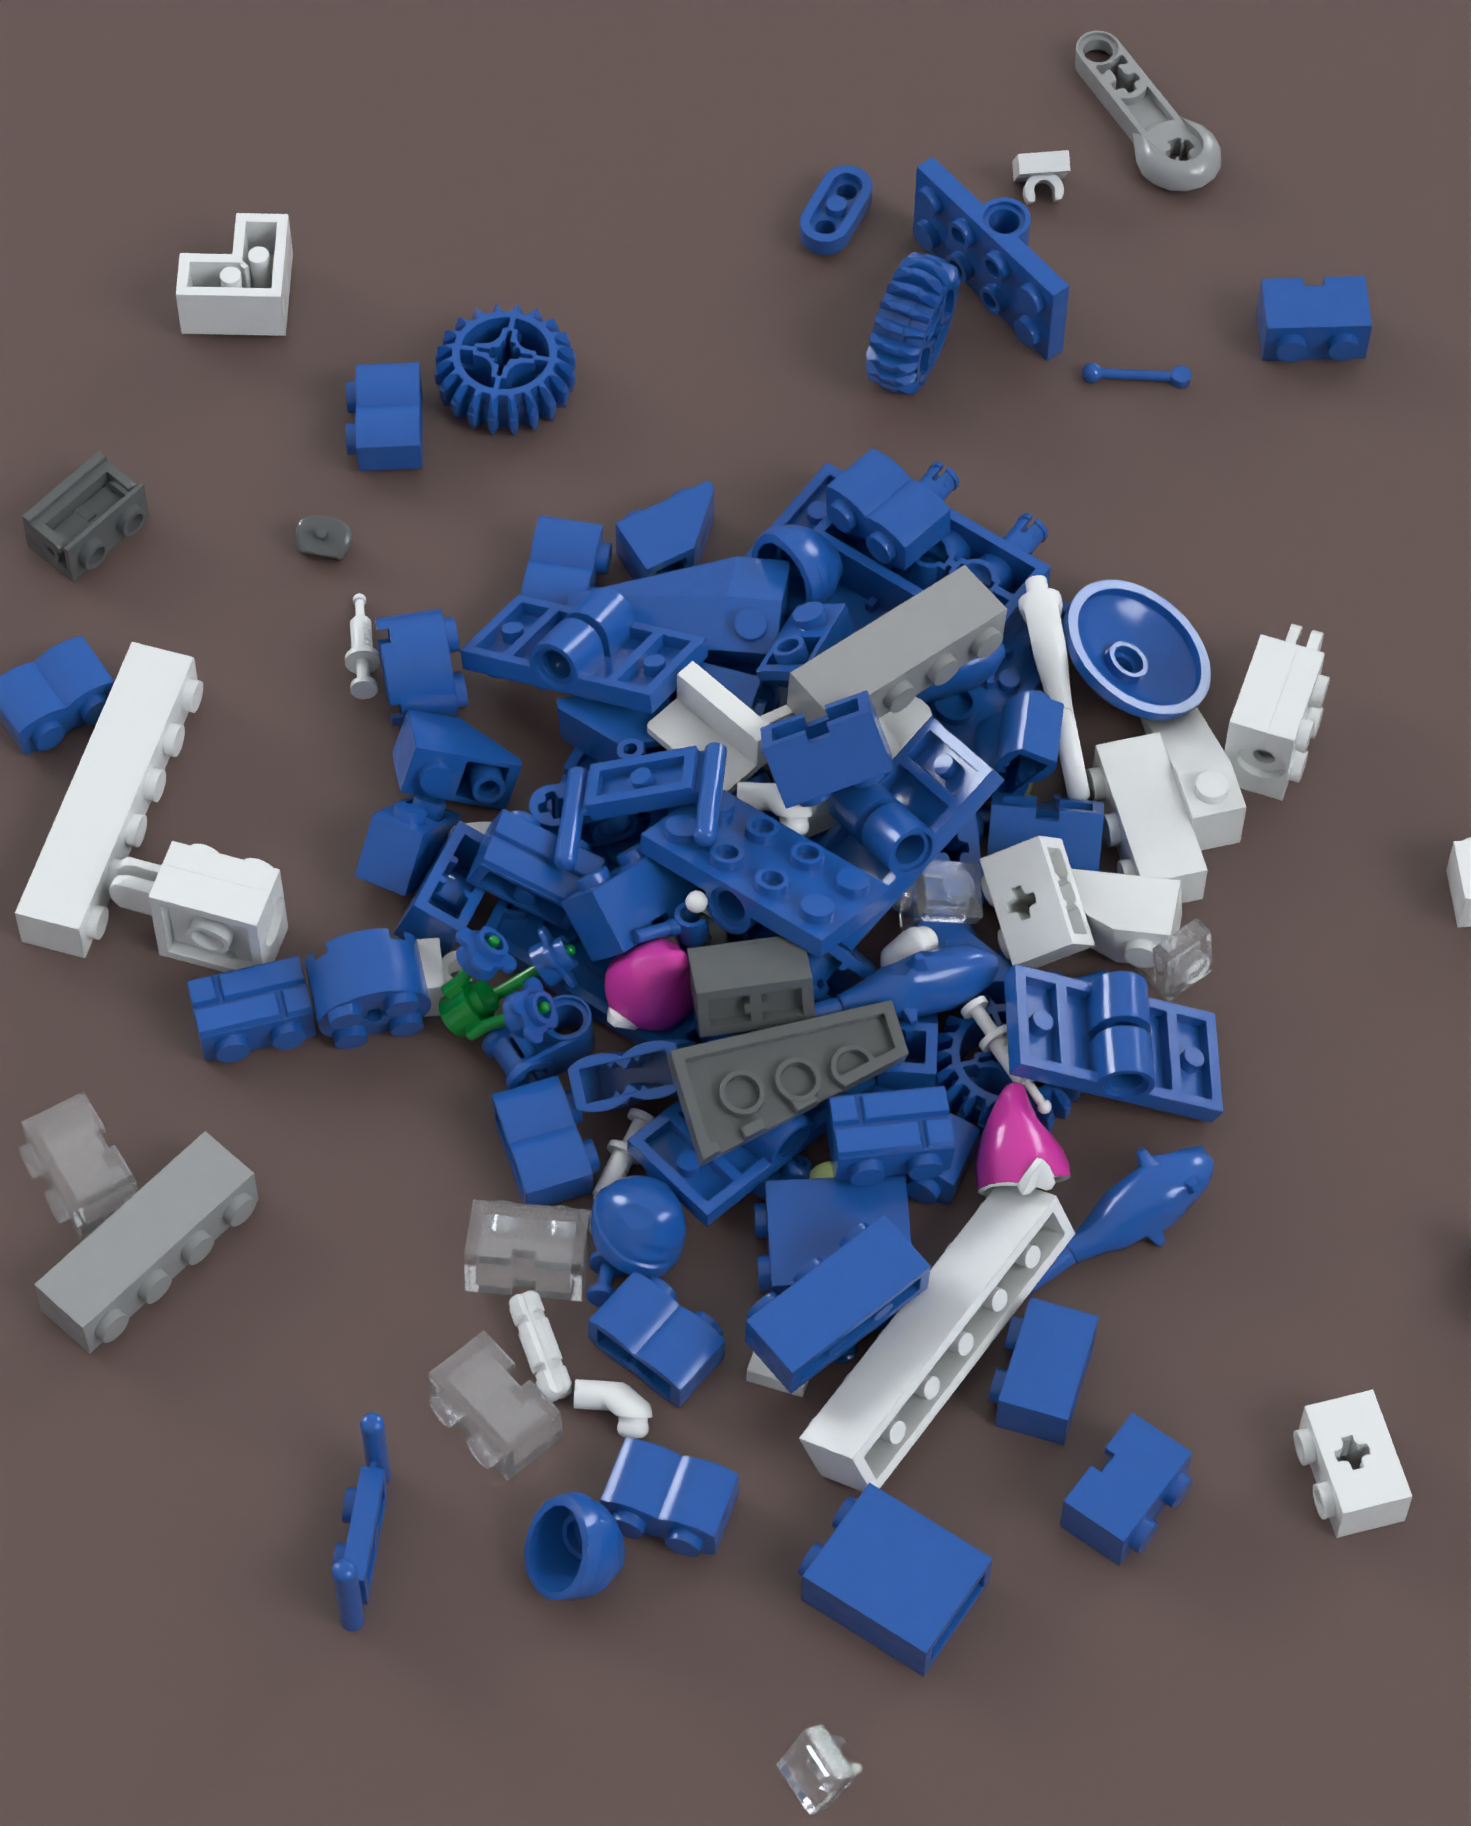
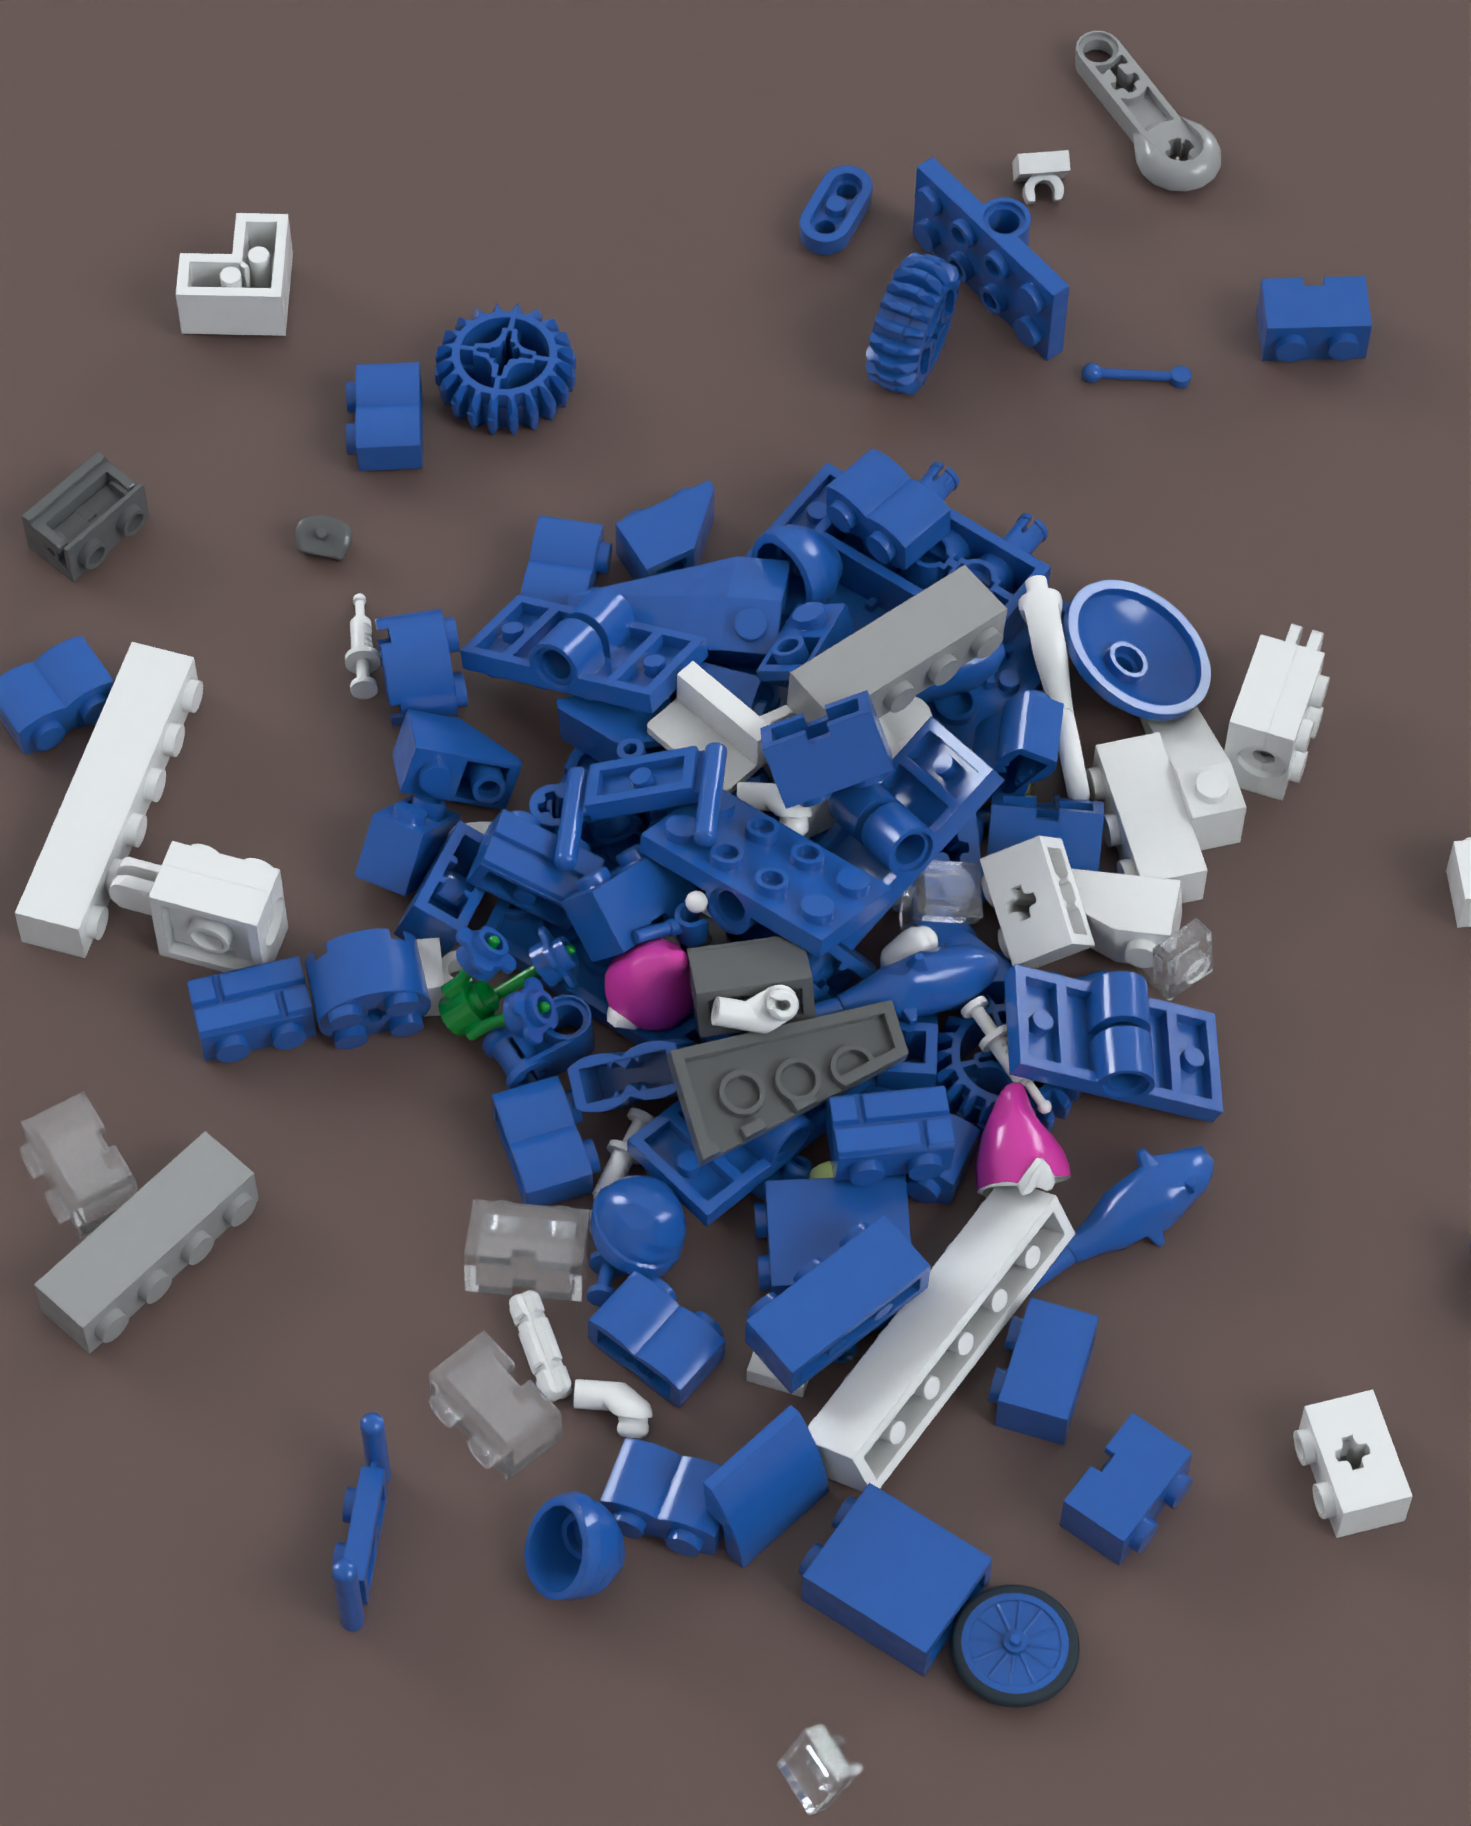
(759, 1013): none -> white arm
(766, 1486): none -> blue slope
(1014, 1646): none -> blue wheel

